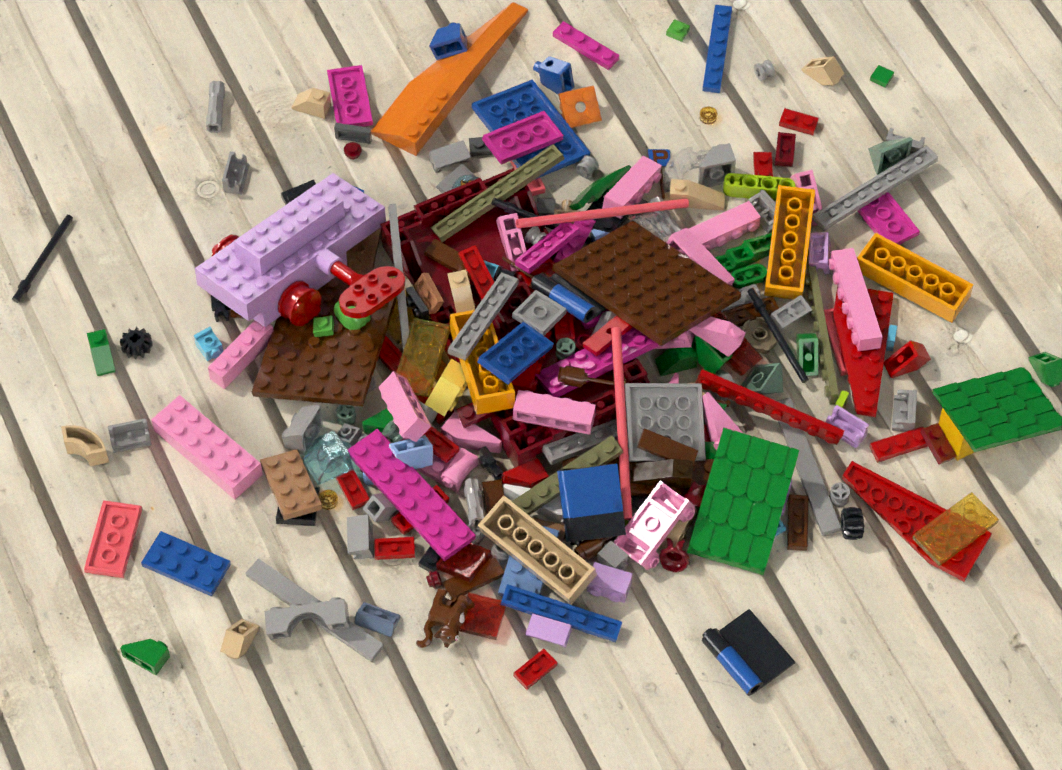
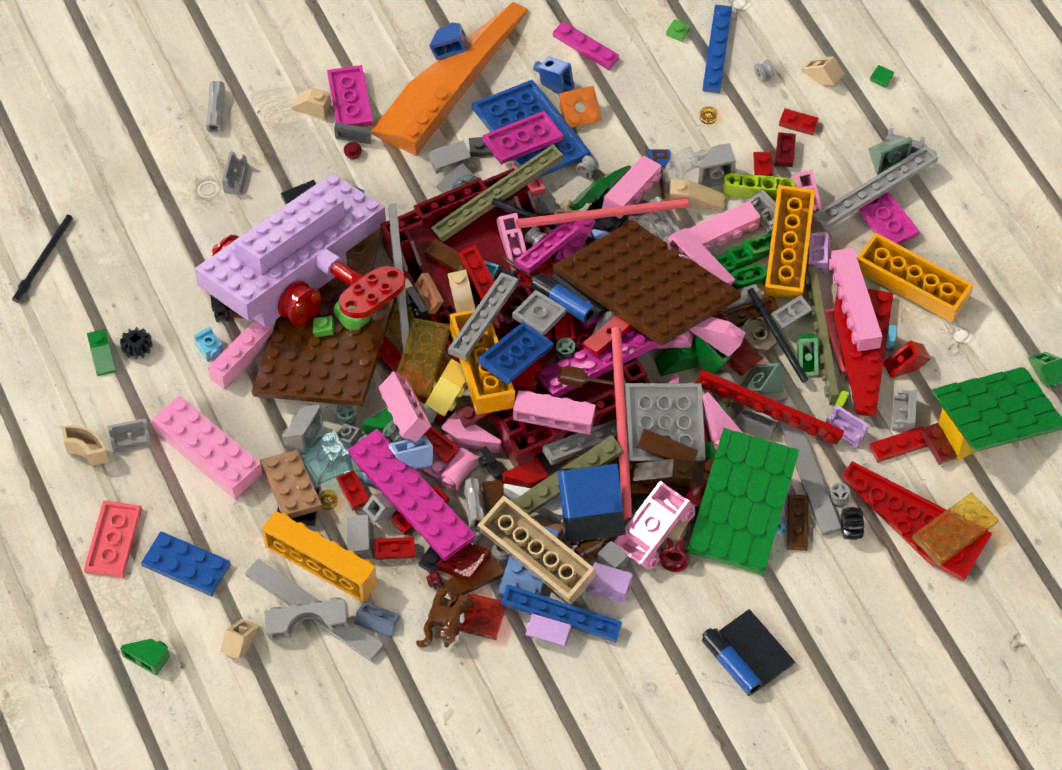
(320, 556): none -> light orange brick
(535, 669): red plate -> none
(756, 424): none -> light grey slope

